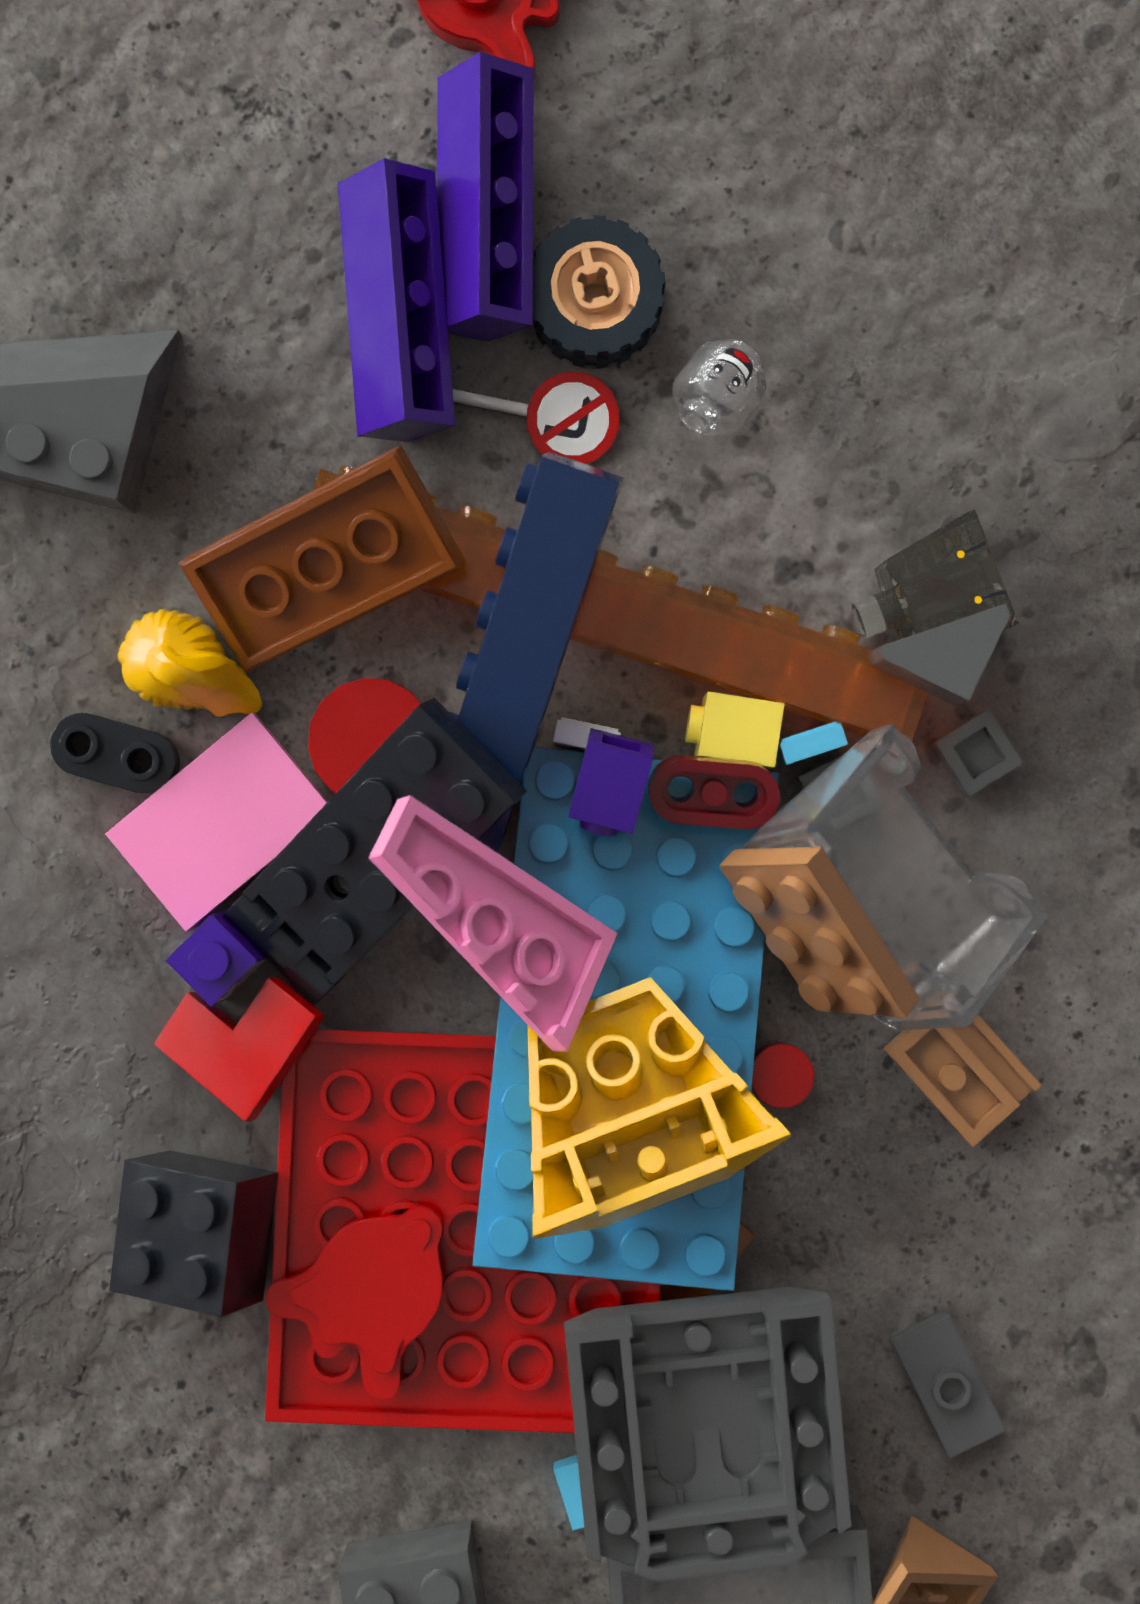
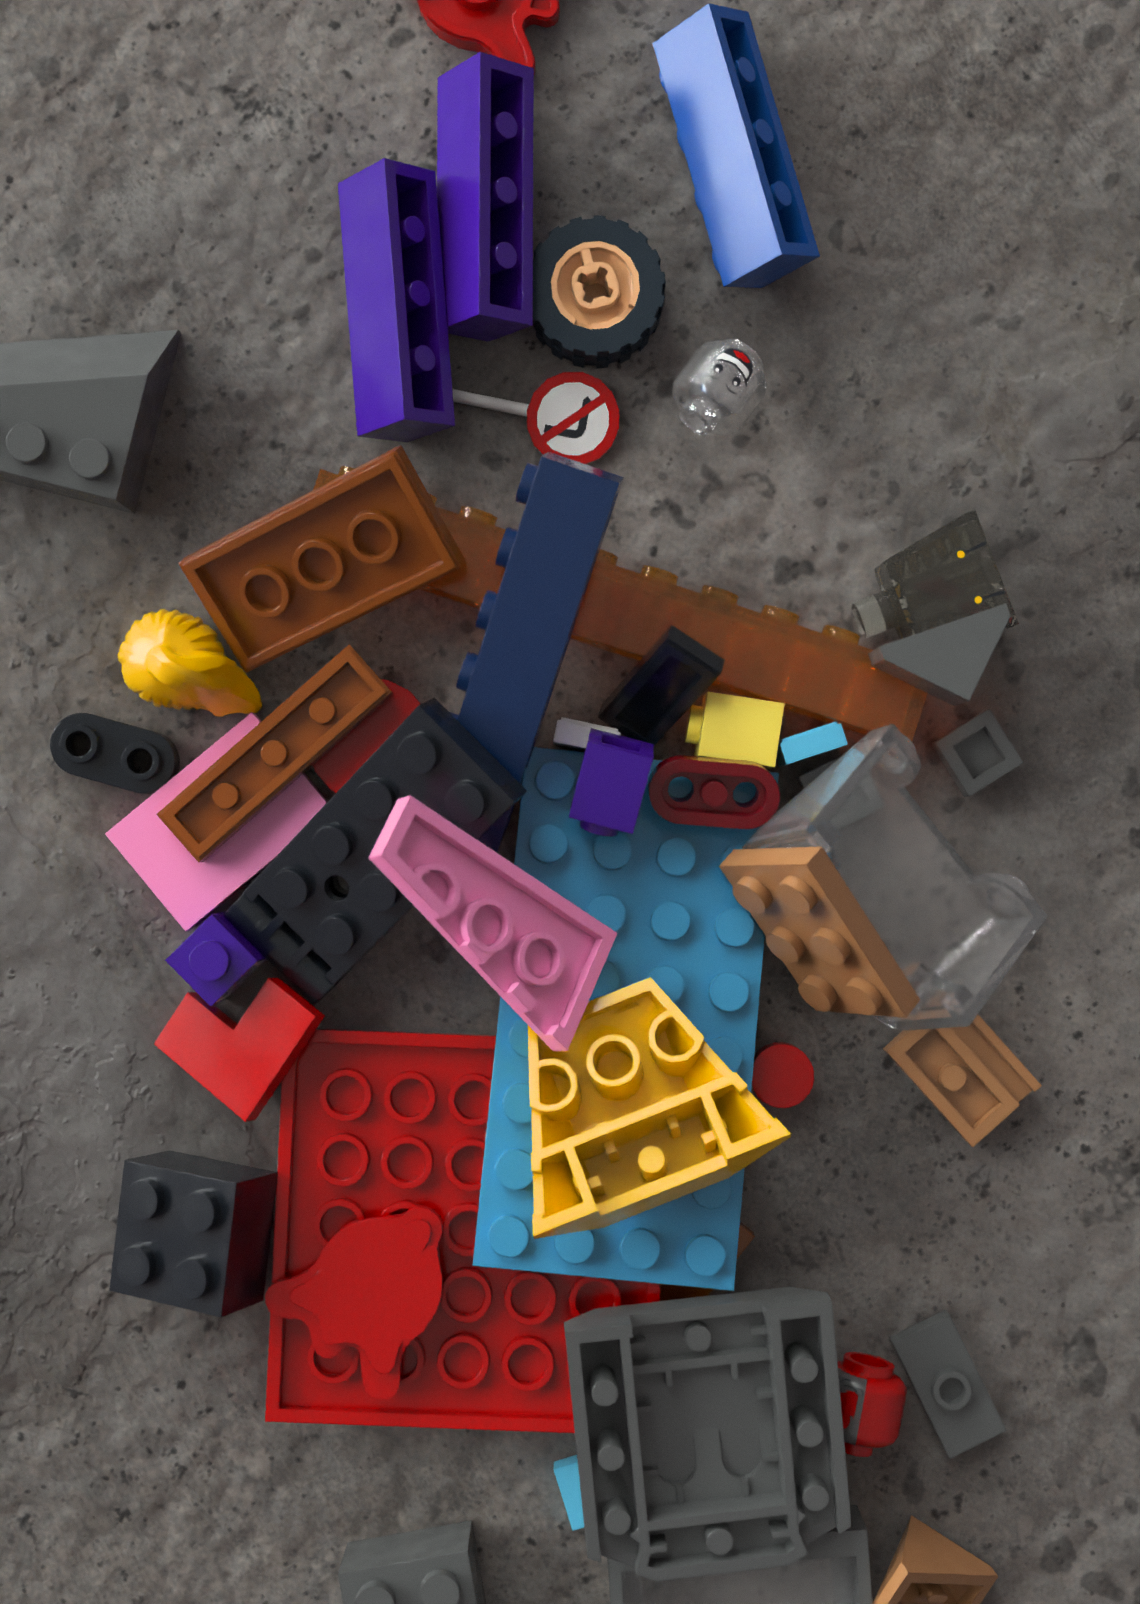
(274, 754): none -> dark orange tile
(661, 687): none -> black tile
(735, 147): none -> brick
(870, 1402): none -> red head

